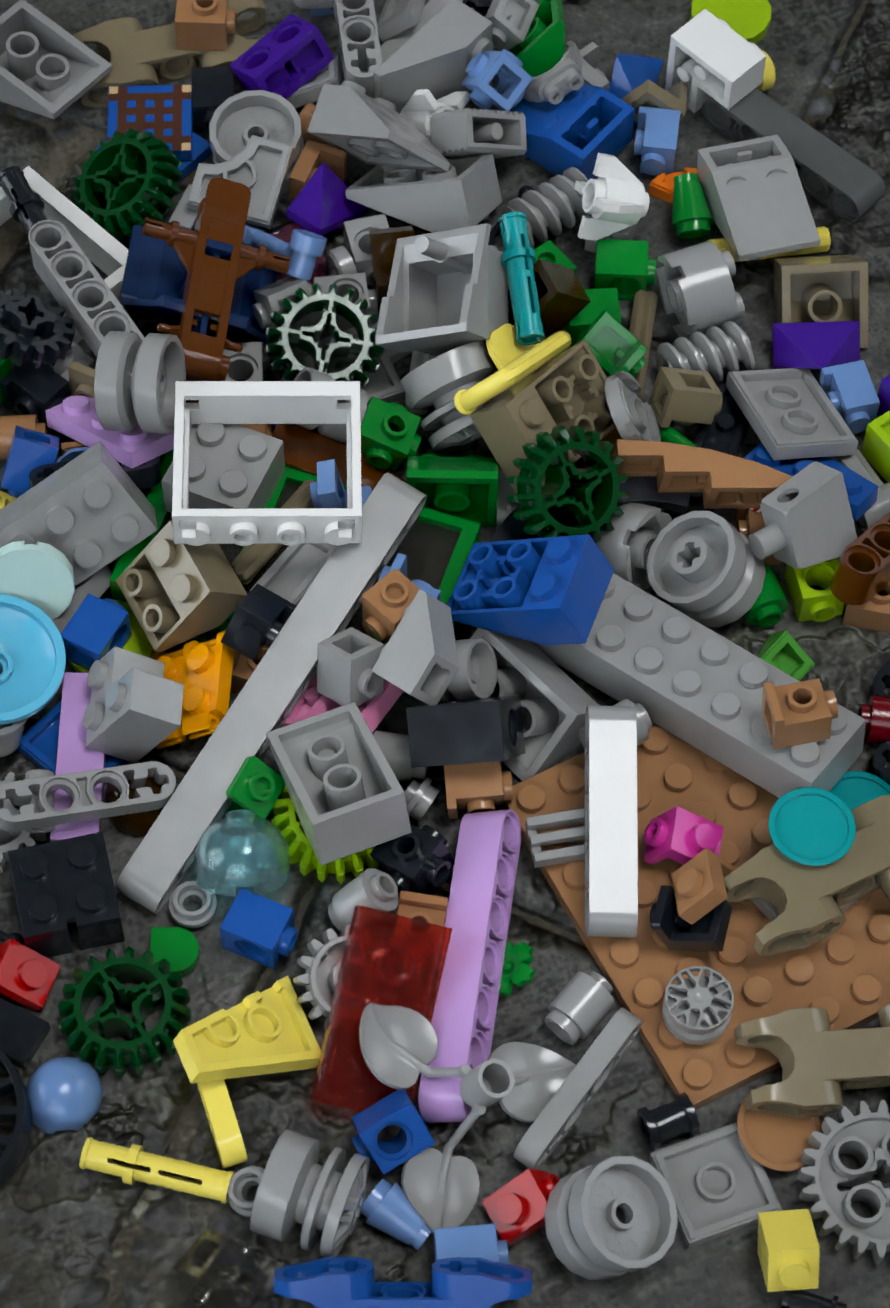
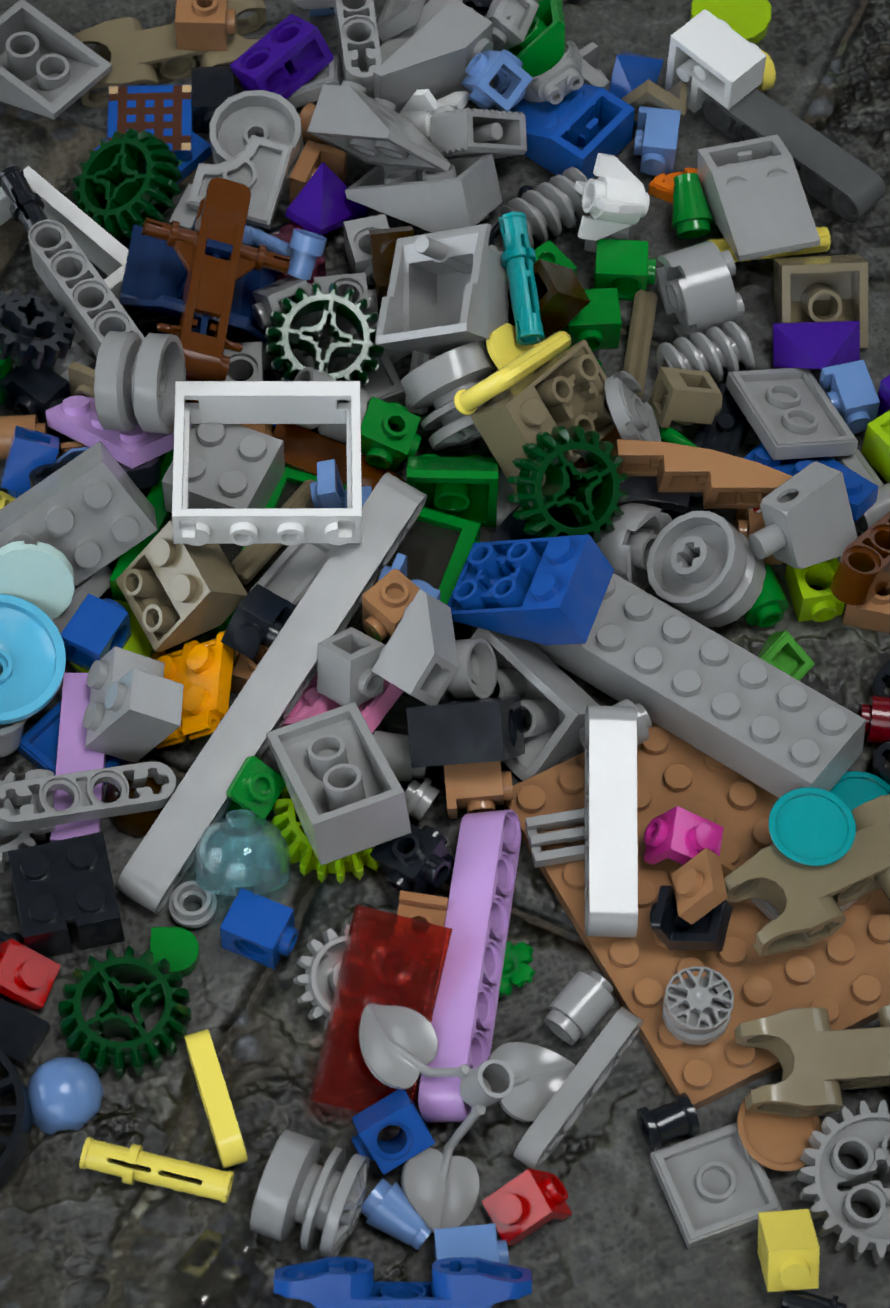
(238, 1188): light grey plate -> none
(250, 1039): light yellow wing -> none
(339, 262): light grey tile -> none
(369, 889): light grey brick -> none
(611, 1218): light grey wheel -> none
(614, 345): green bracket -> none
(798, 712): medium nougat brick -> none

